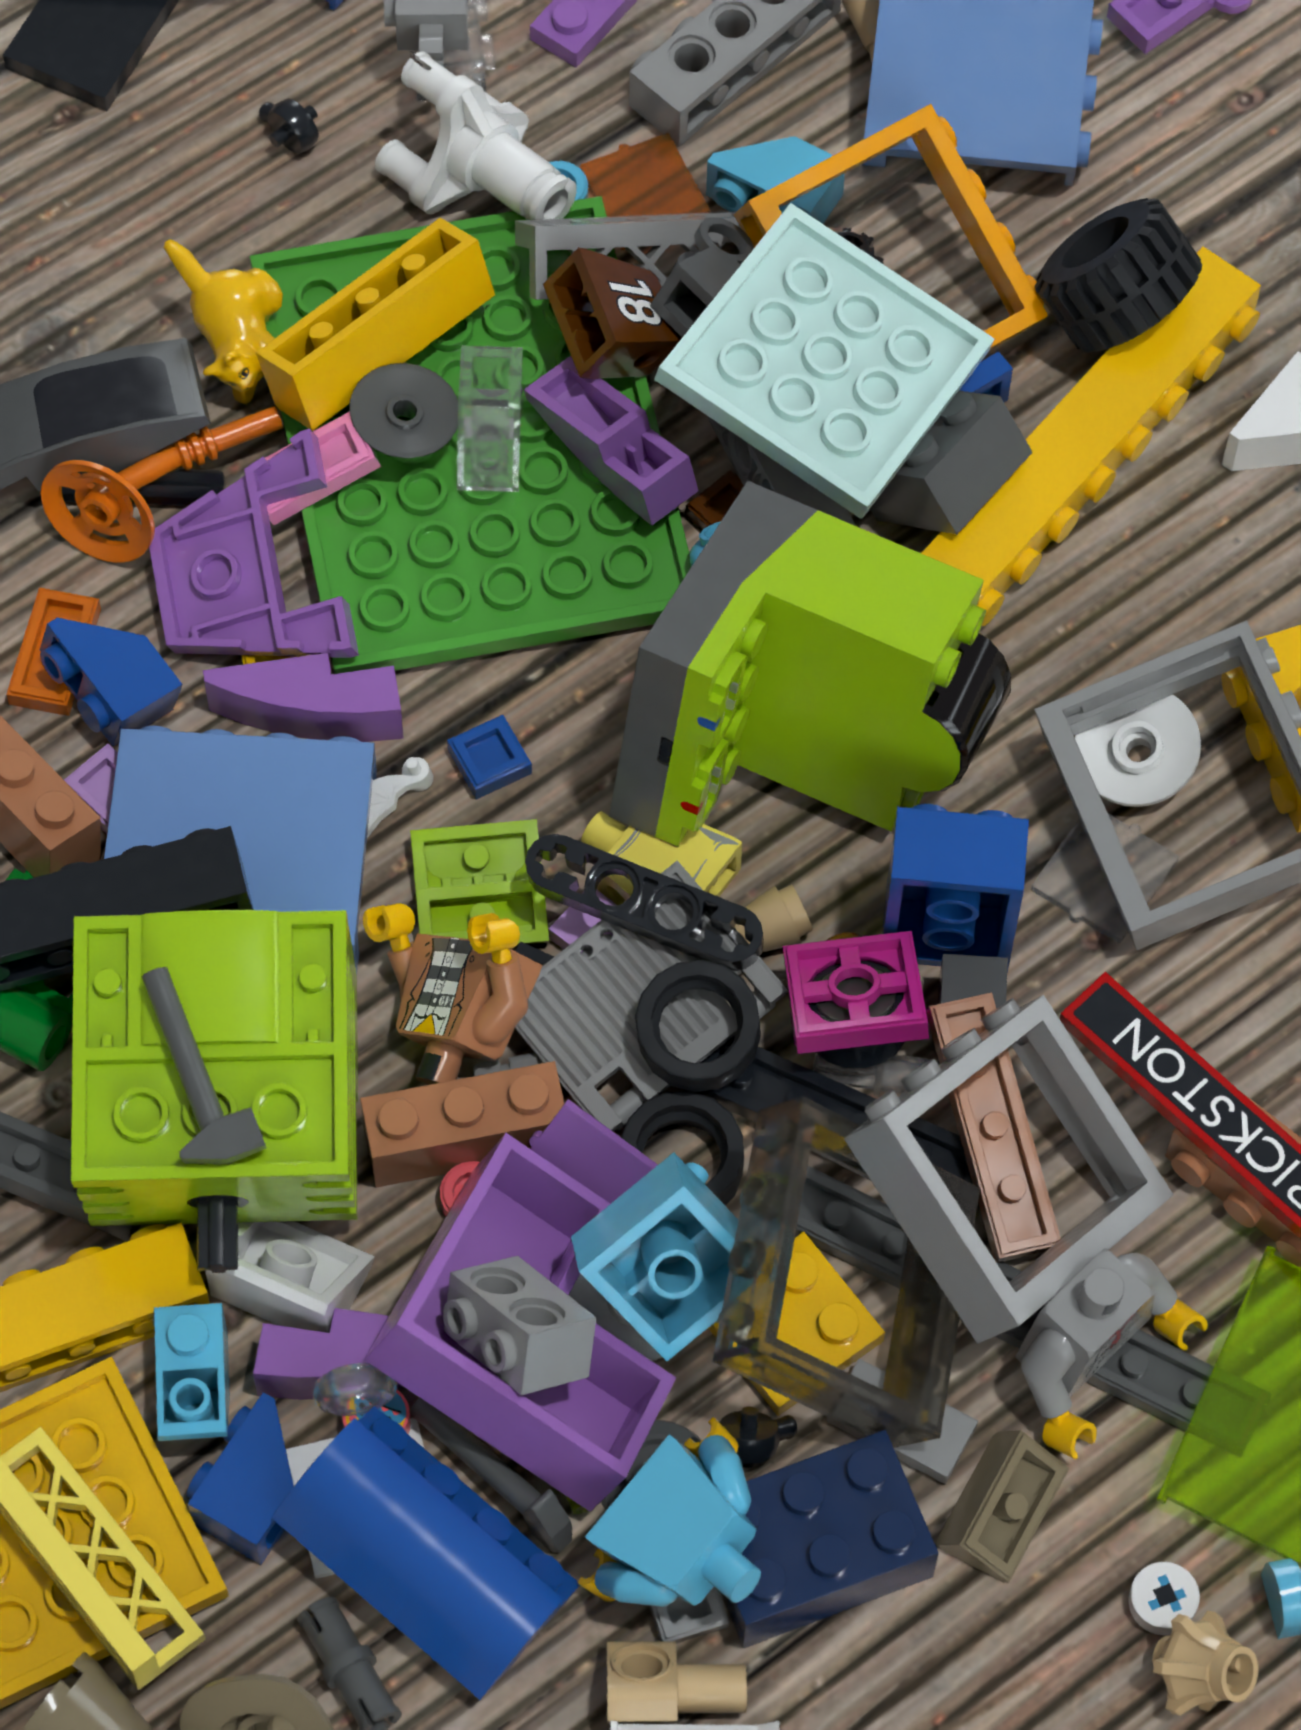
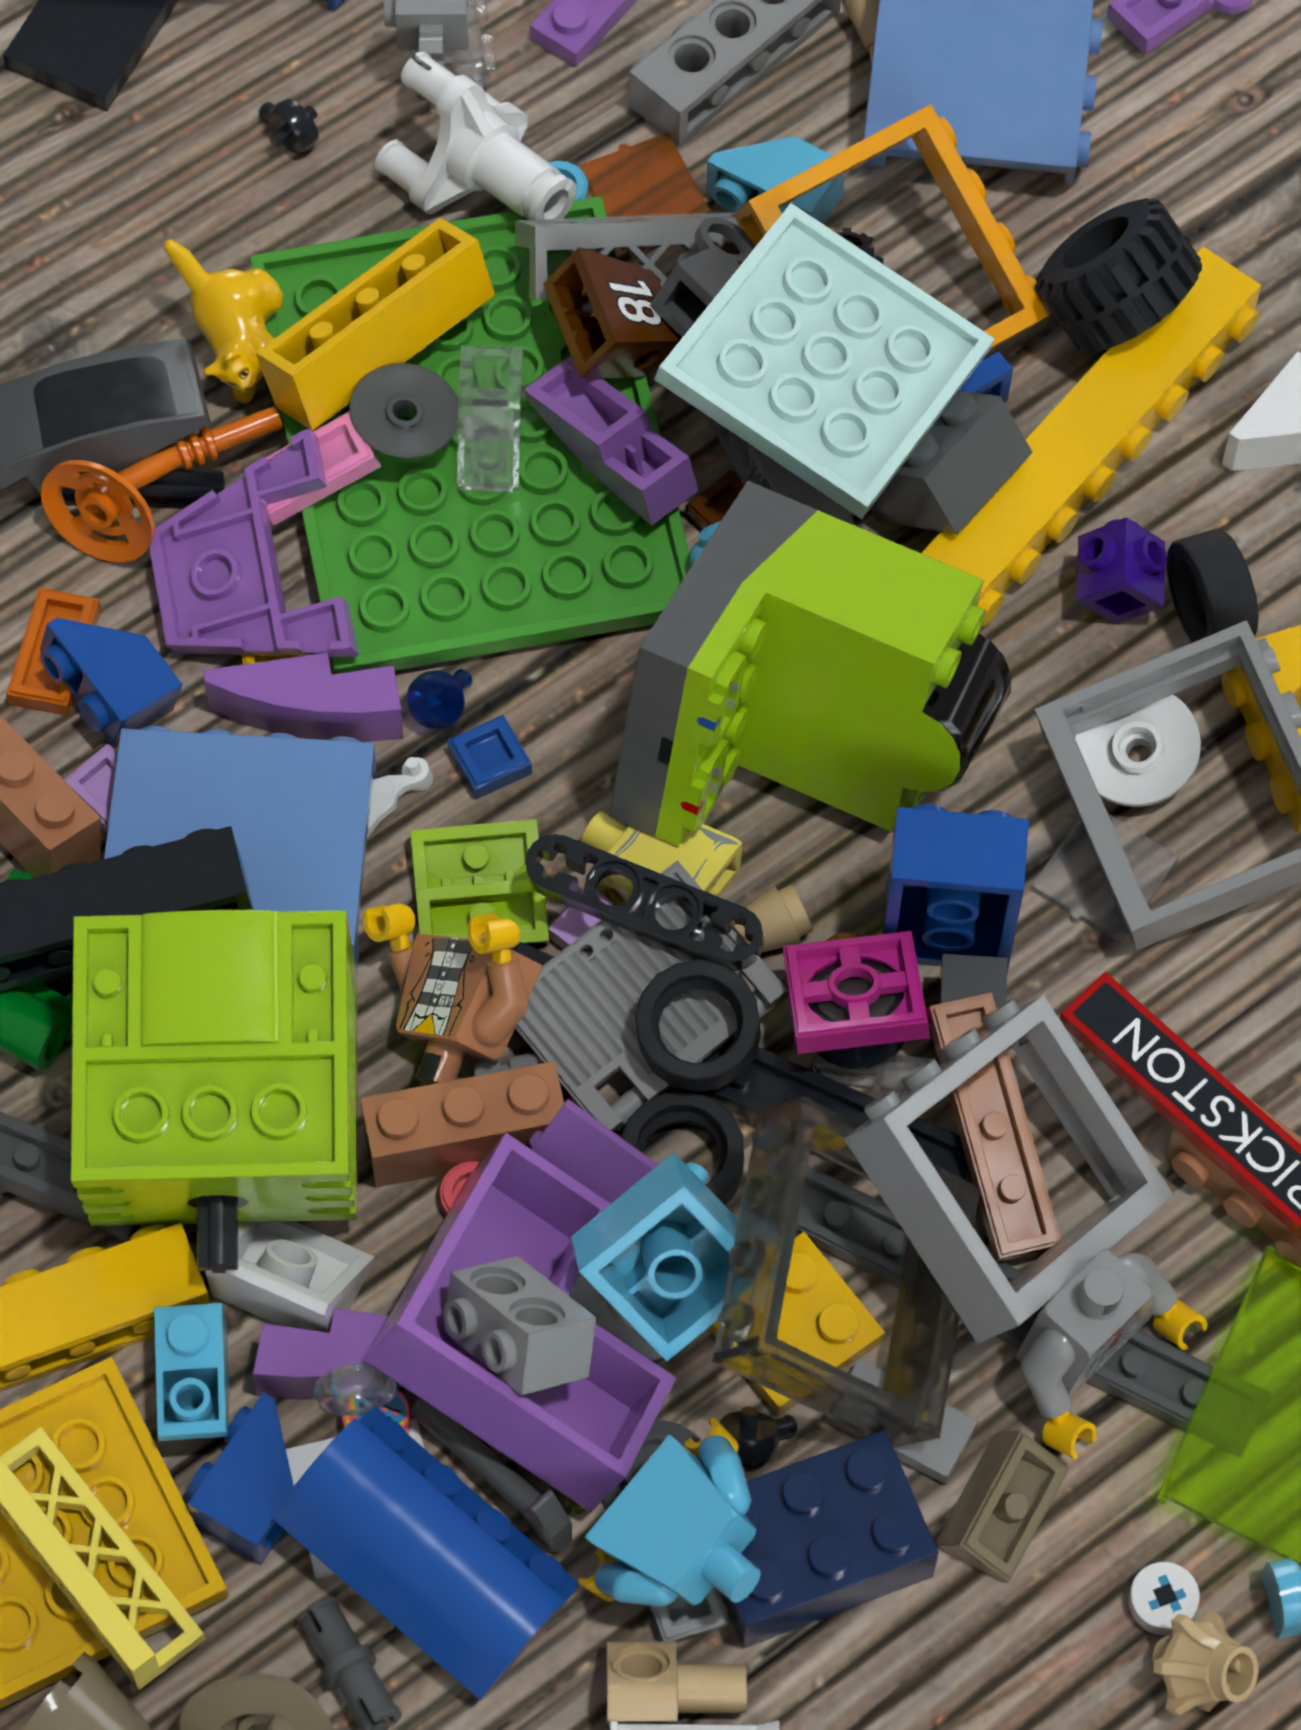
(220, 1137): dark grey piece -> none
(438, 697): none -> clear blue piece
(1120, 570): none -> dark purple brick
(1210, 584): none -> black tyre

